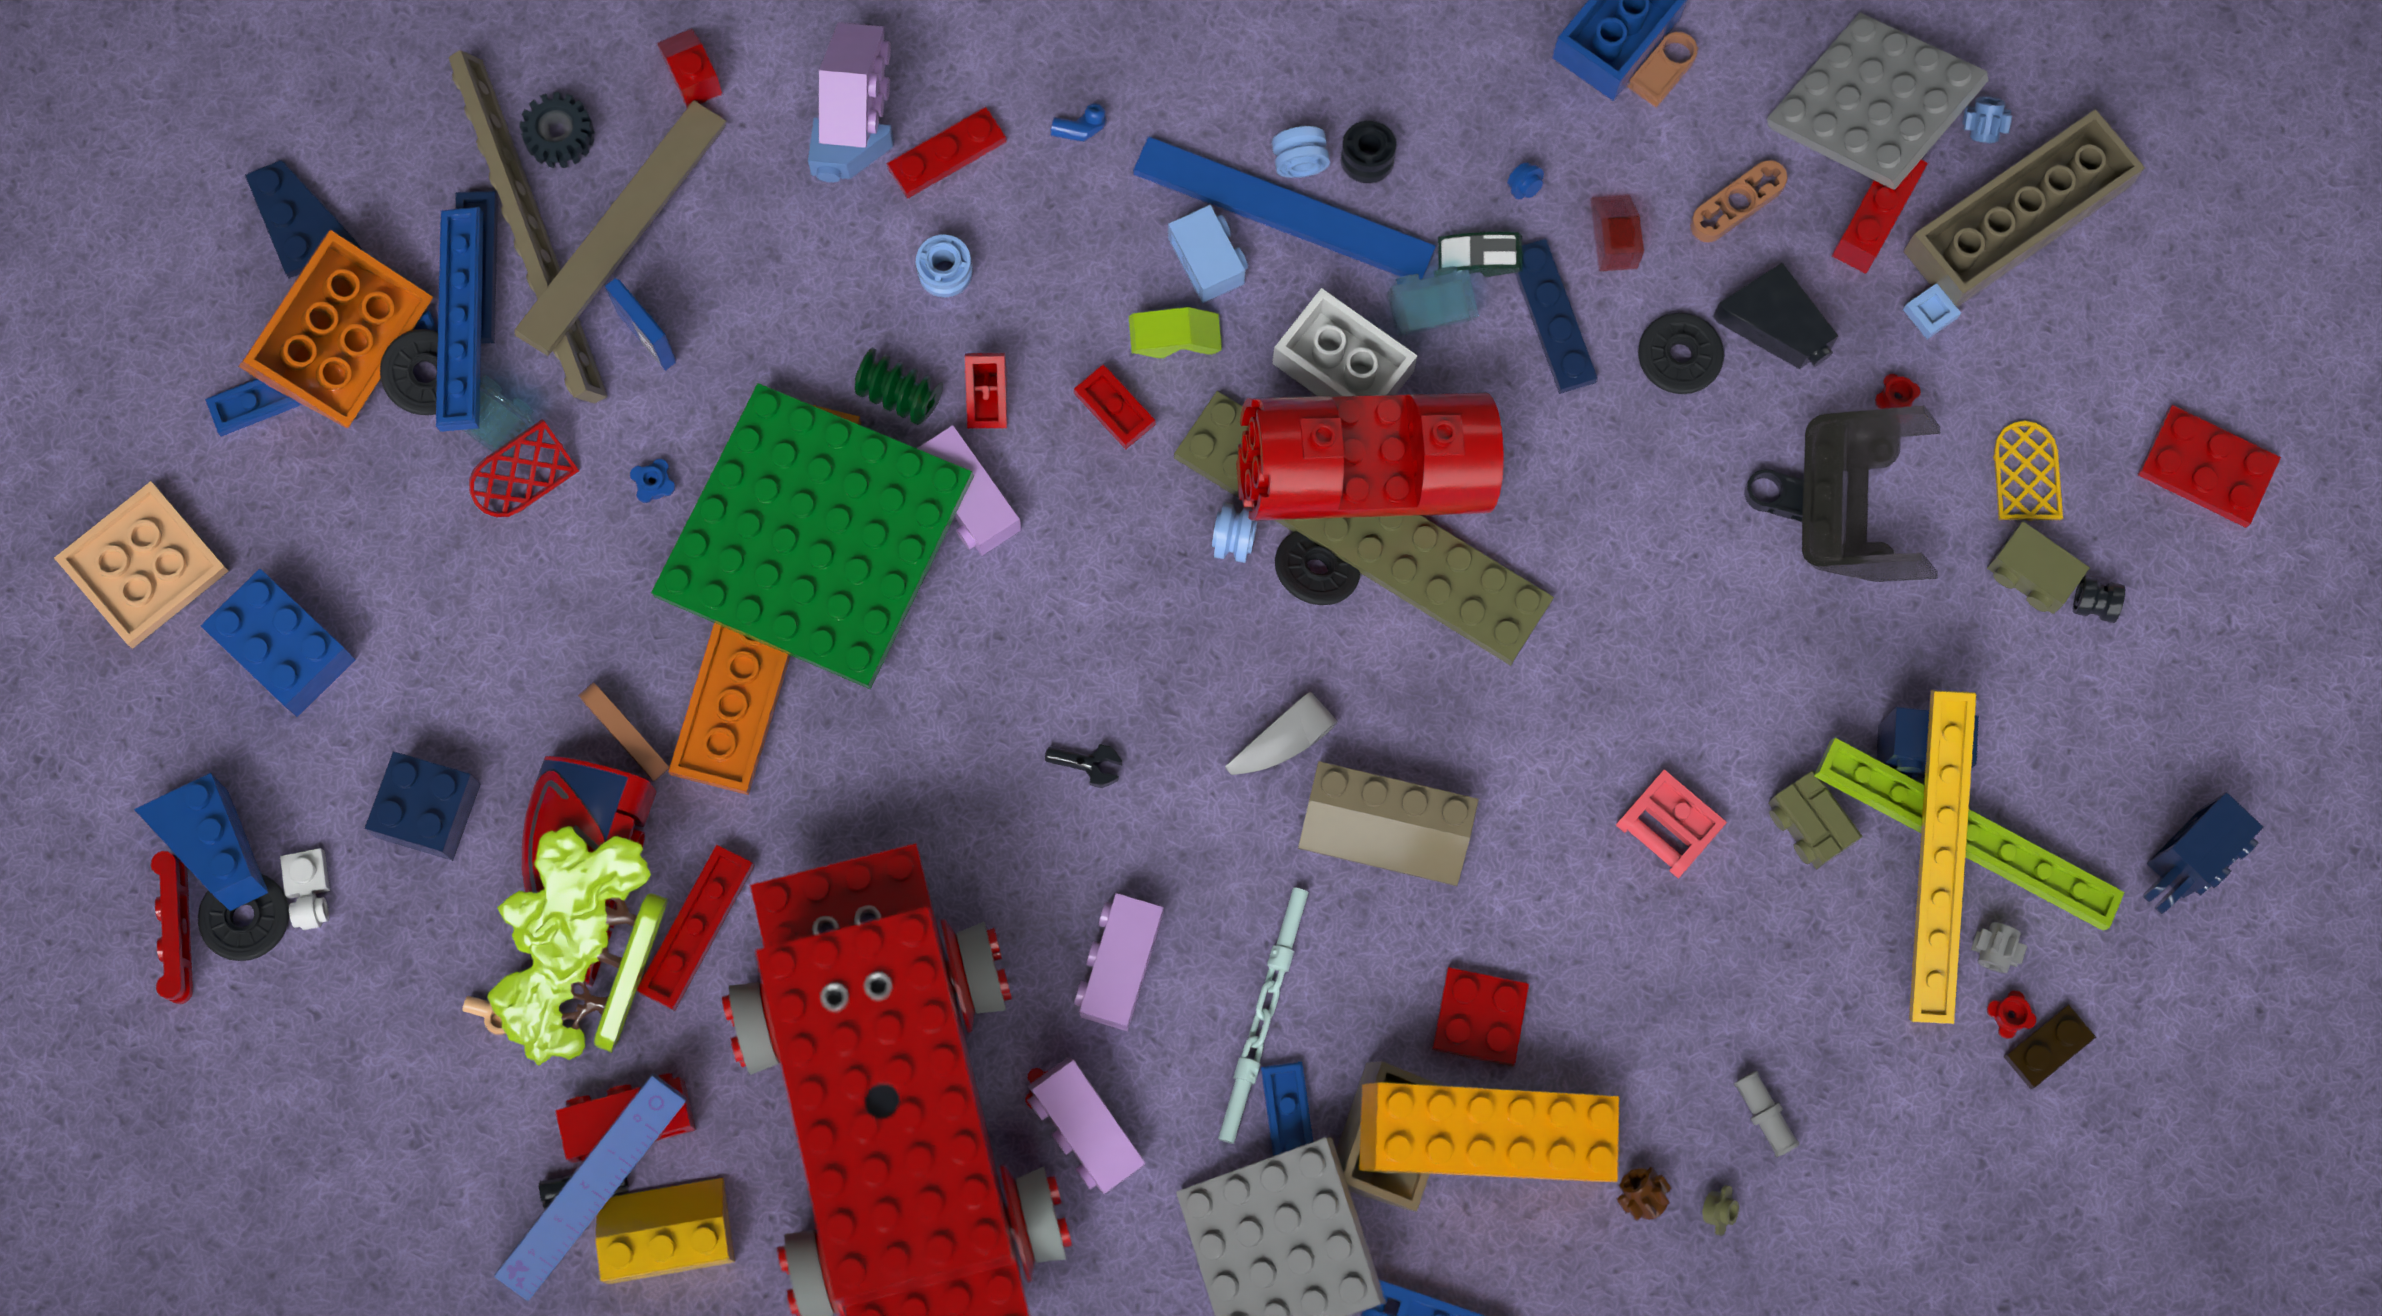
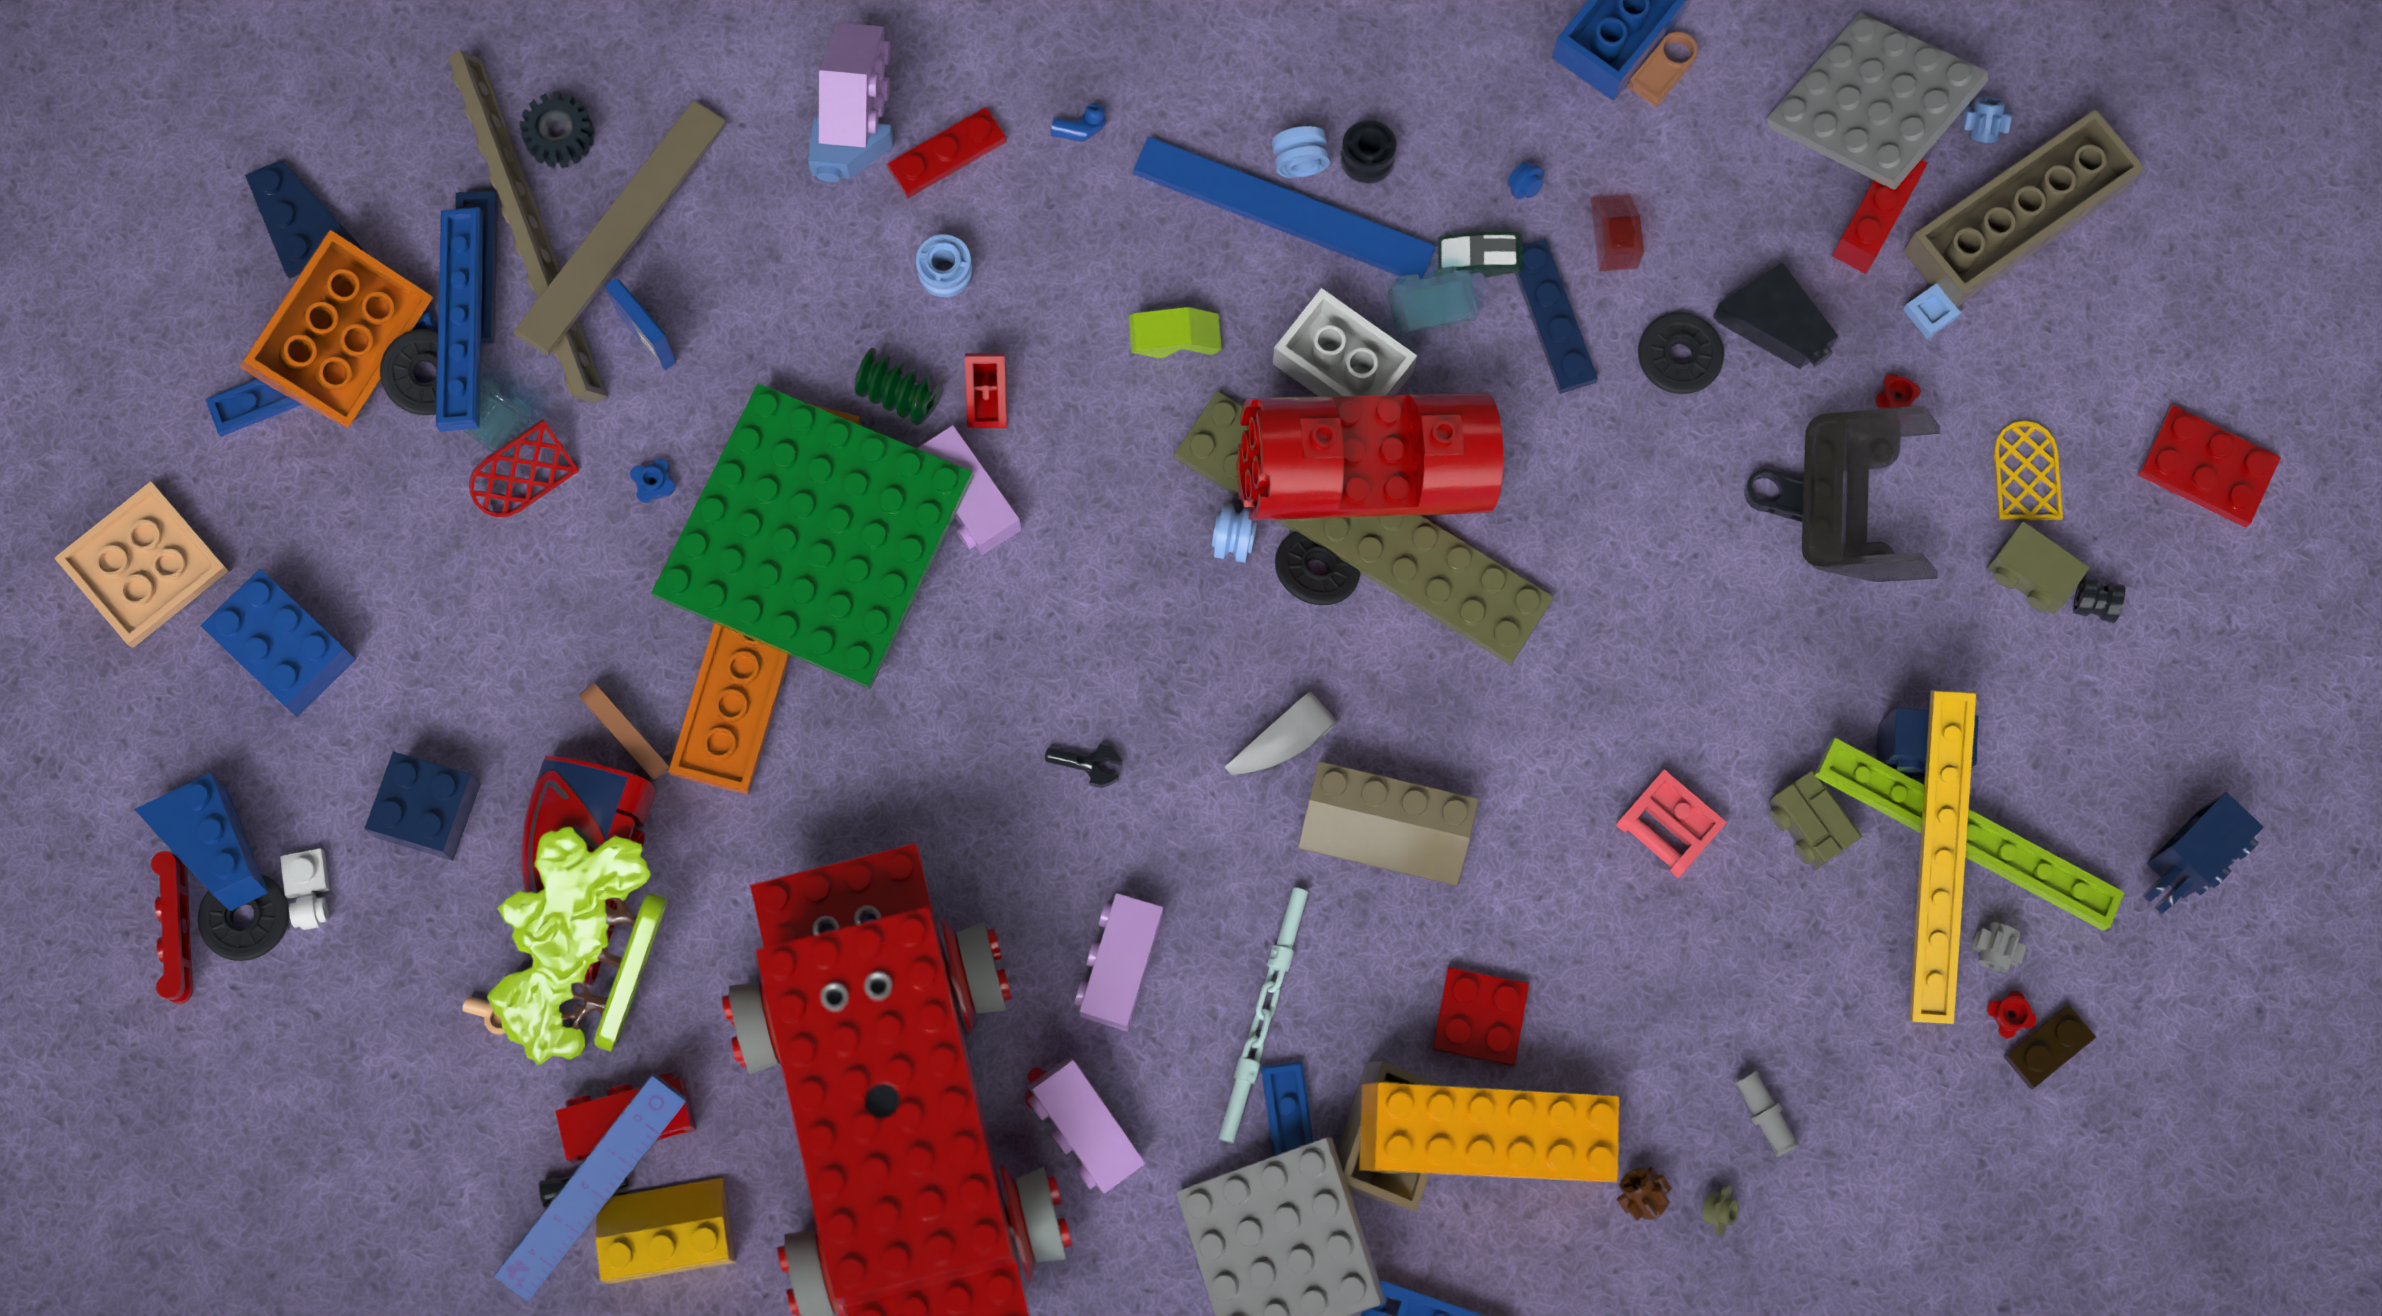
(690, 67): red slope -> none
(695, 927): red plate -> none
(1114, 406): red plate -> none
(1207, 253): light blue brick -> none
(1753, 177): nougat beam -> none

